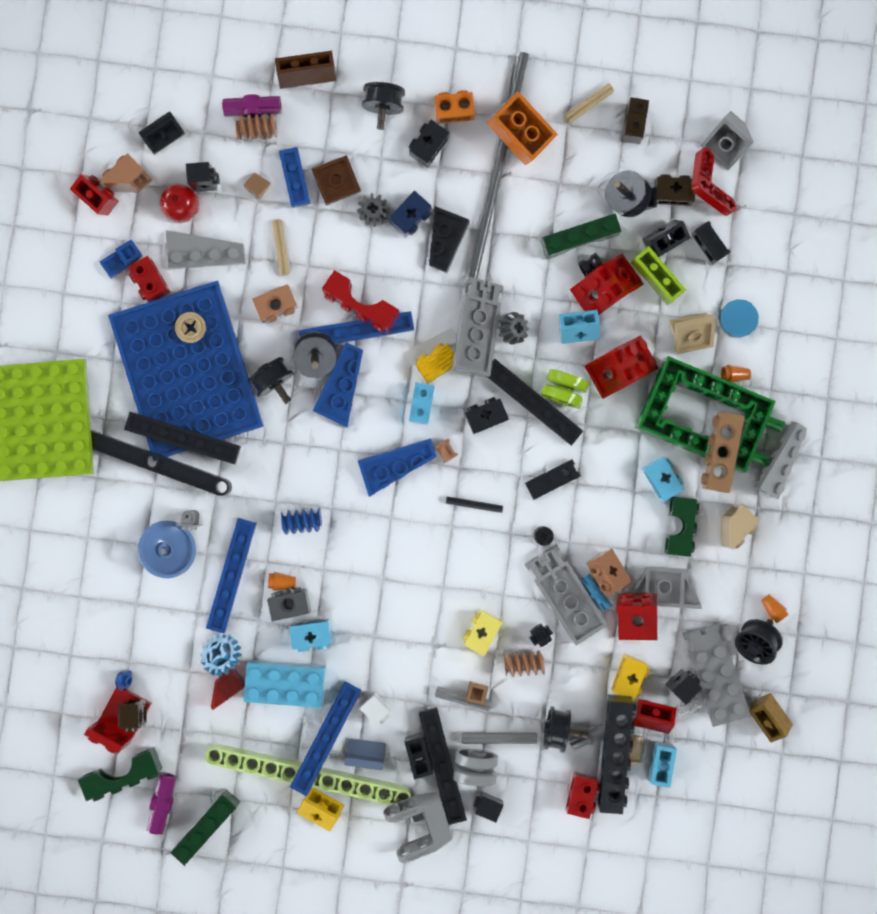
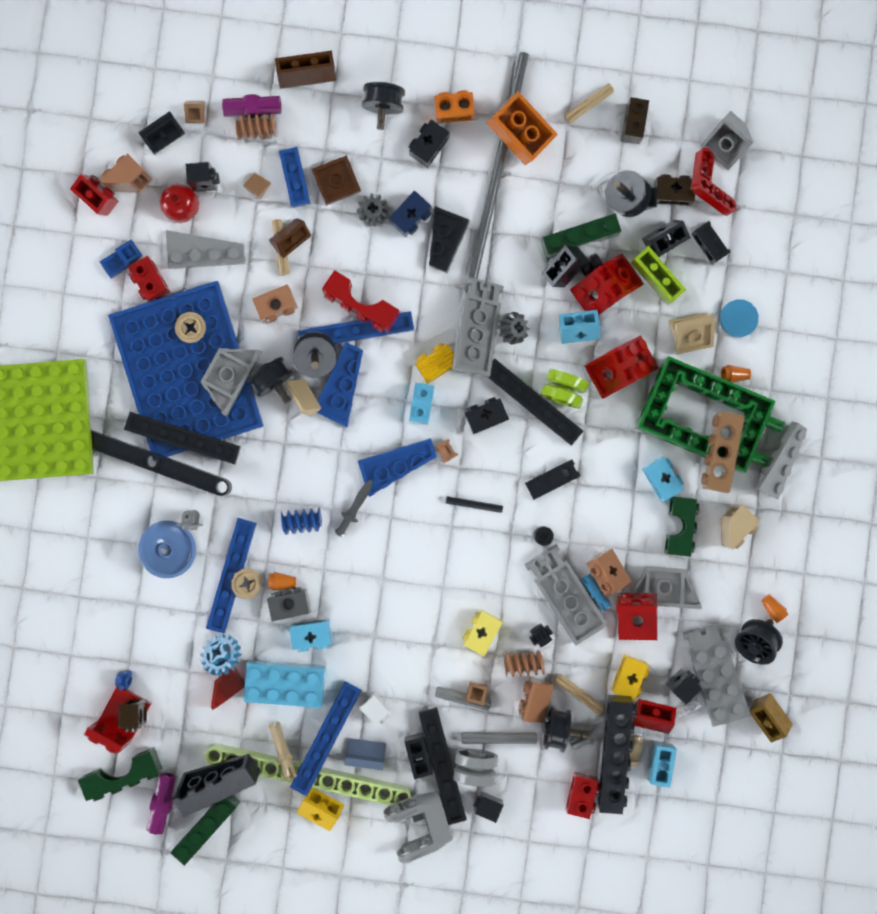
(194, 111): none -> medium nougat slope
(214, 783): none -> black wedge
(228, 375): none -> light grey wing
(254, 586): none -> tan gear
(284, 757): none -> tan pin
(290, 237): none -> reddish brown slope
(303, 397): none -> tan slope
(350, 515): none -> dark grey sword
(536, 700): none -> nougat slope
(565, 266): none -> black brick
(579, 694): none -> tan axle

